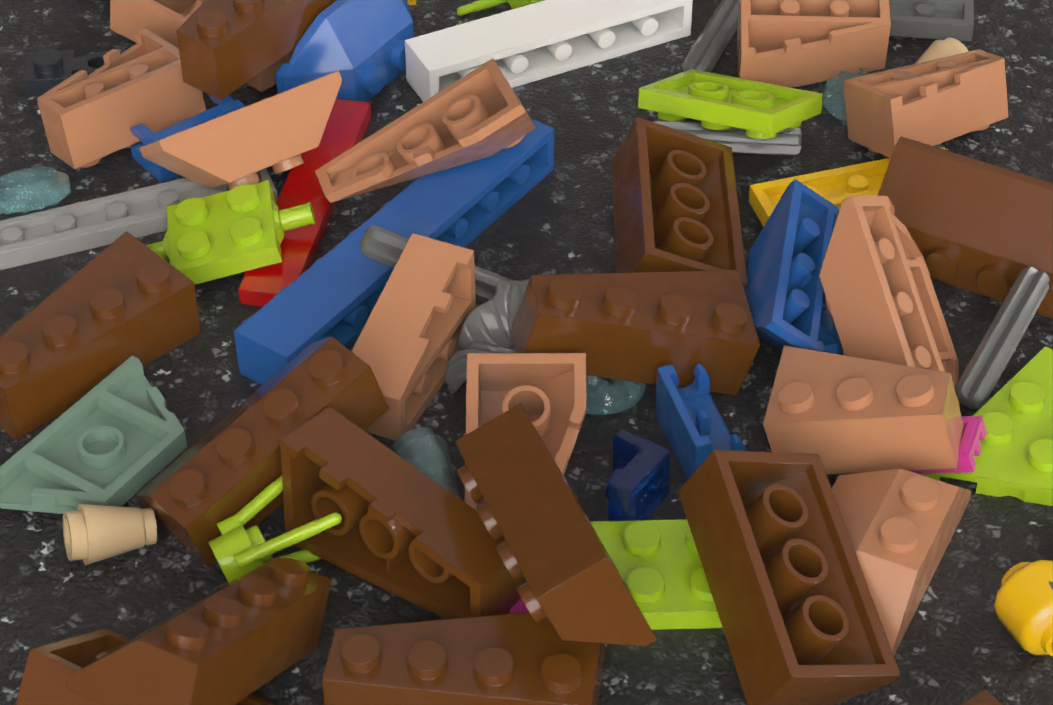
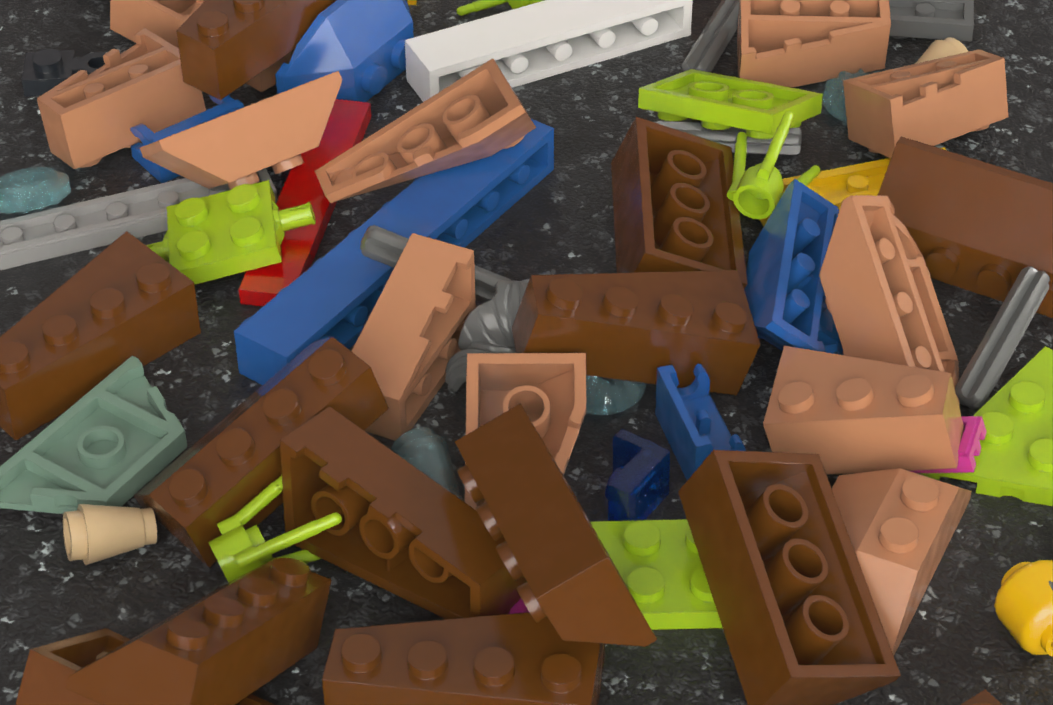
(761, 186): none -> lime plant

